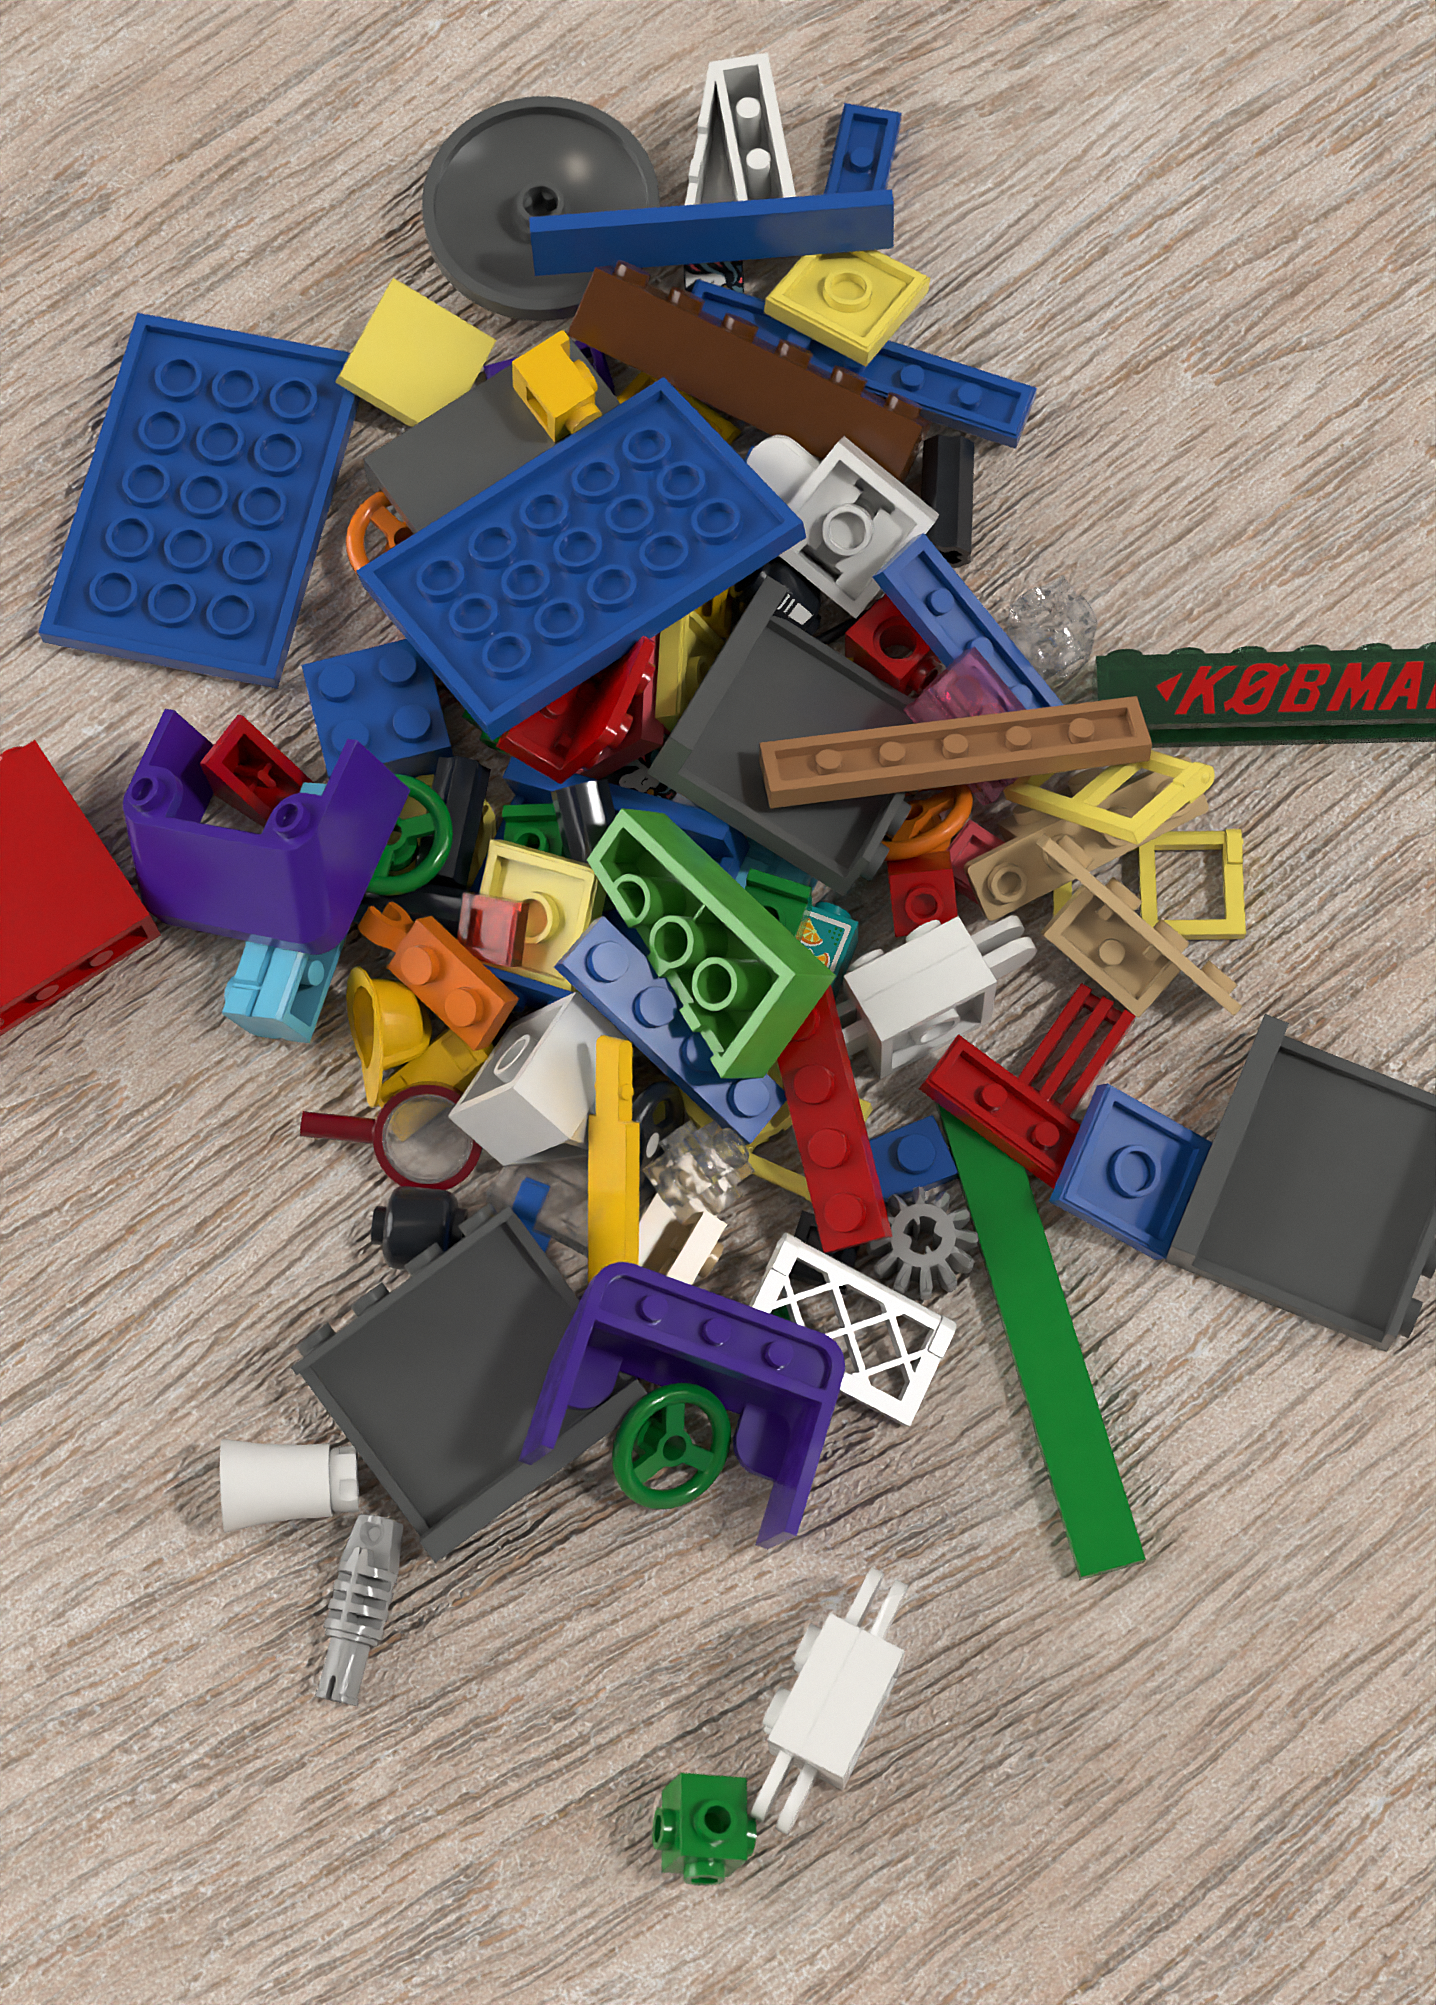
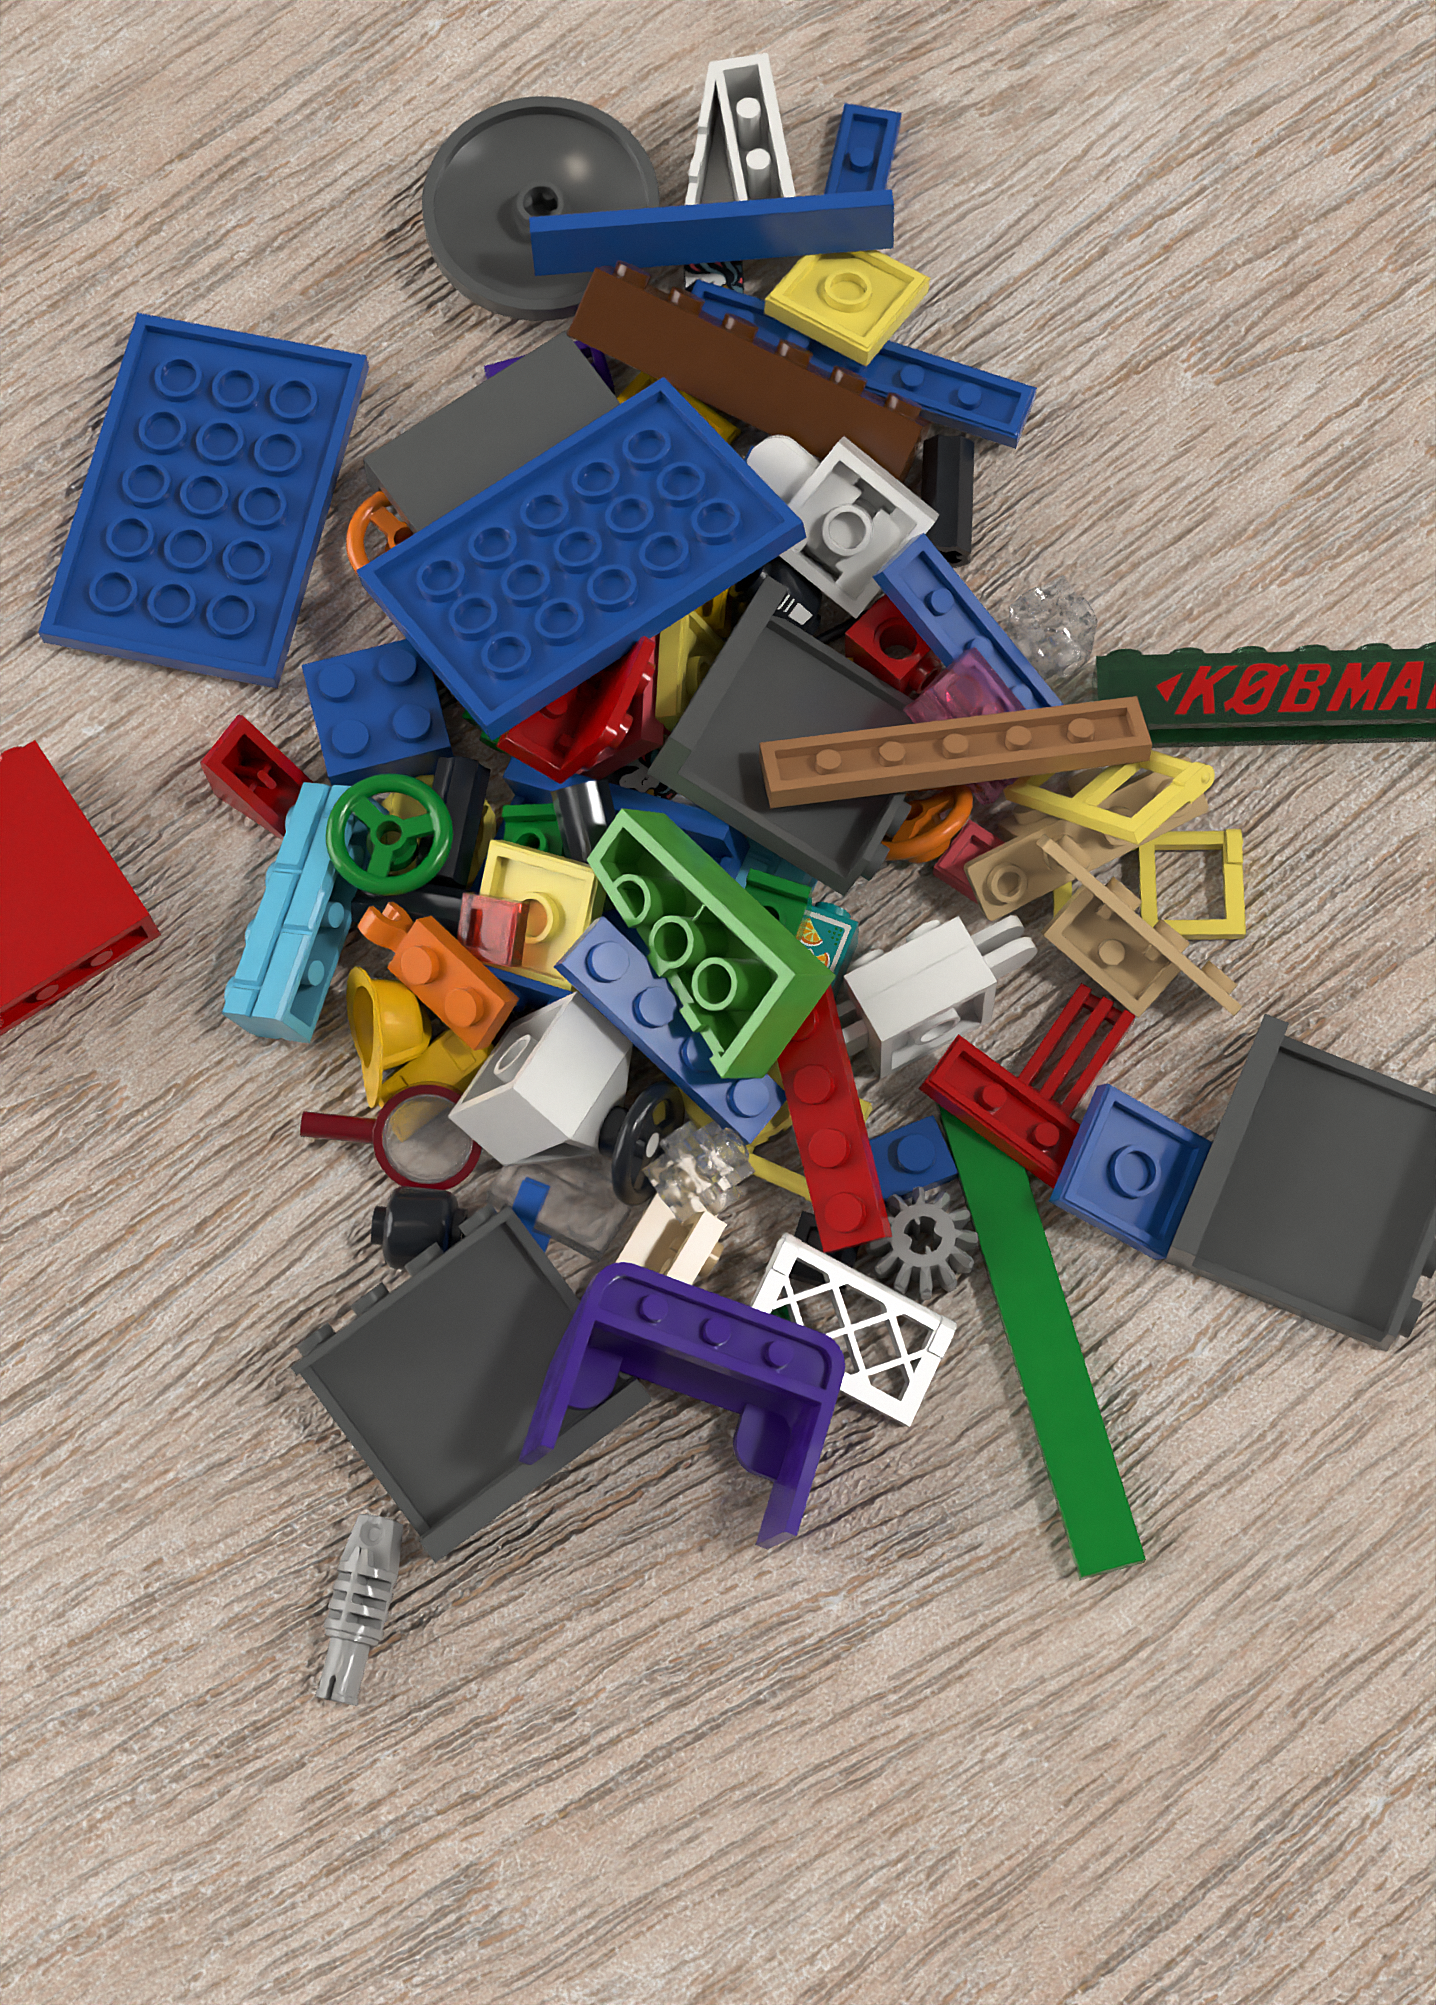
(273, 888): dark purple windscreen -> none
(285, 1482): white plant -> none
(414, 356): light yellow tile -> none
(555, 387): yellow brick -> none
(613, 1160): yellow piece -> none
(657, 1434): green piece -> none
(704, 1827): green brick -> none
(833, 1702): white brick -> none
(921, 891): red brick -> none

